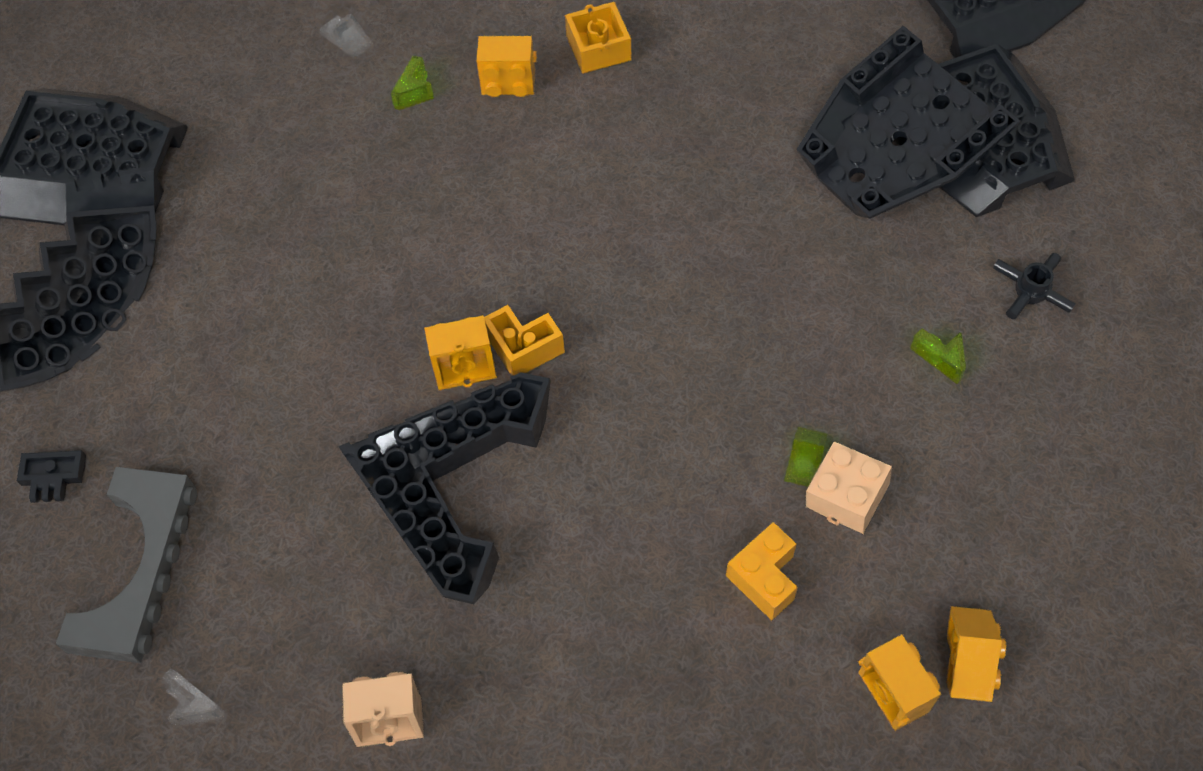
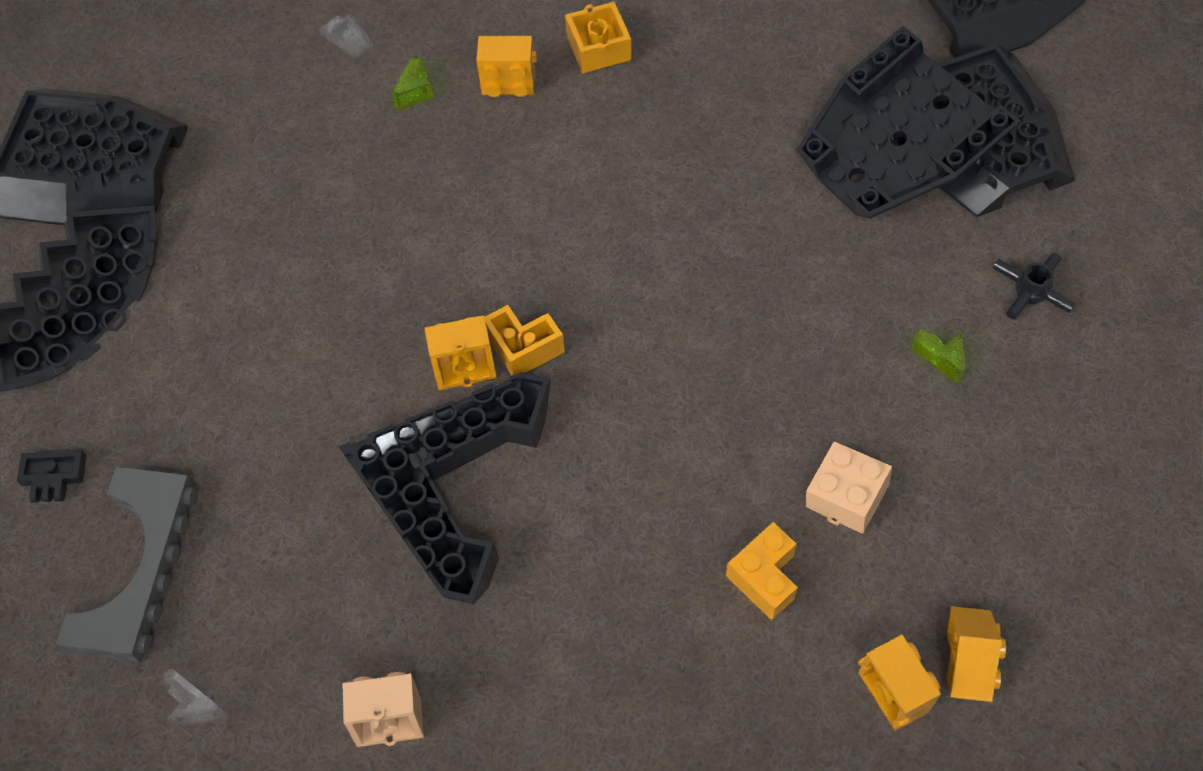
(805, 456): clear neon green slope -> none

